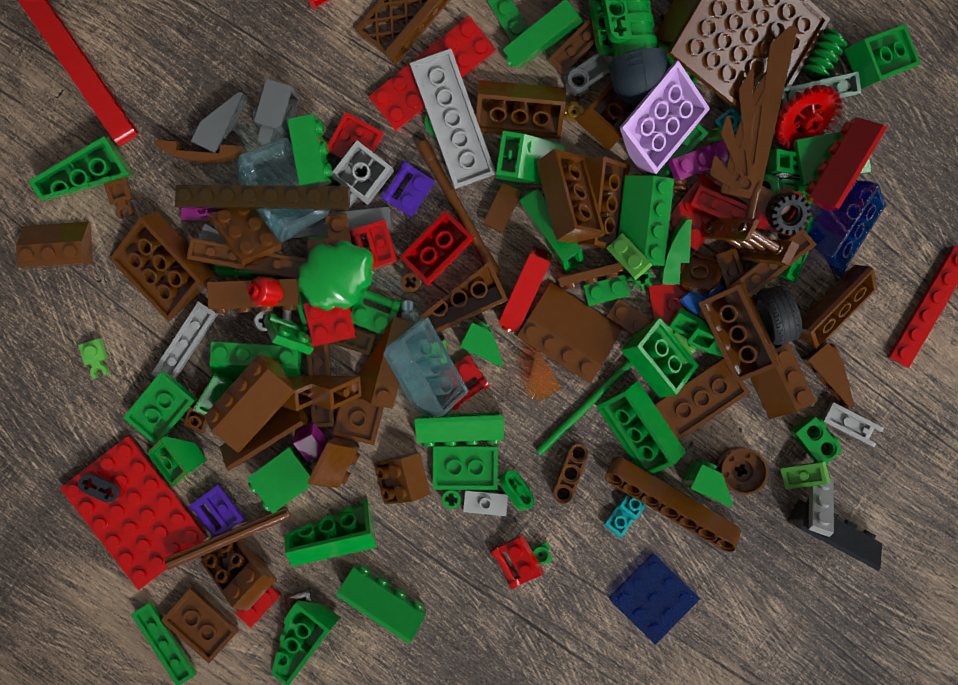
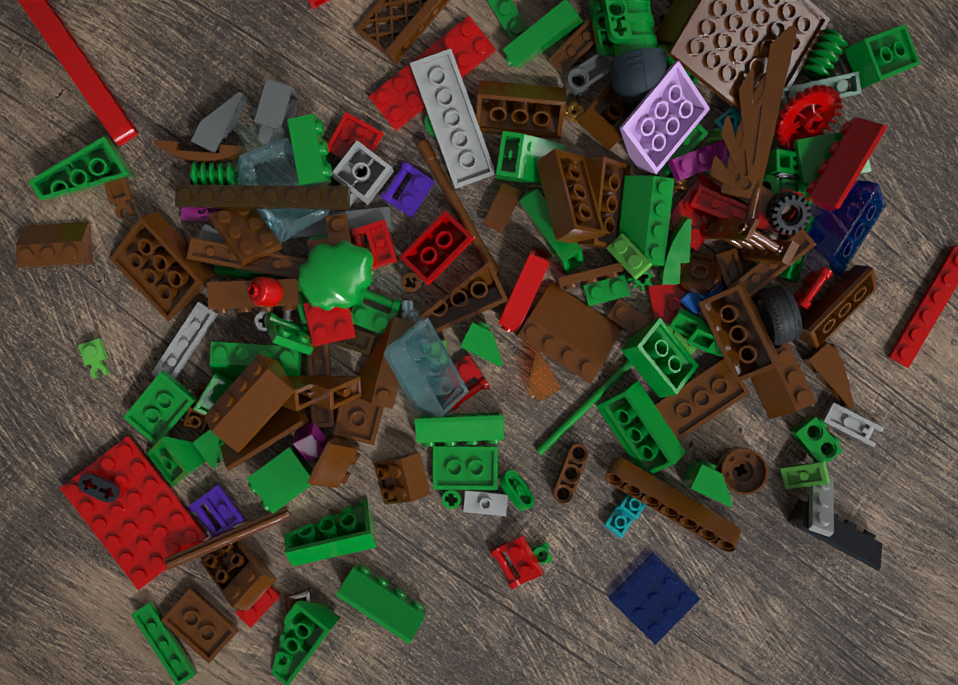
(209, 448): none -> green slope
(213, 175): none -> green piece
(813, 282): none -> red plate

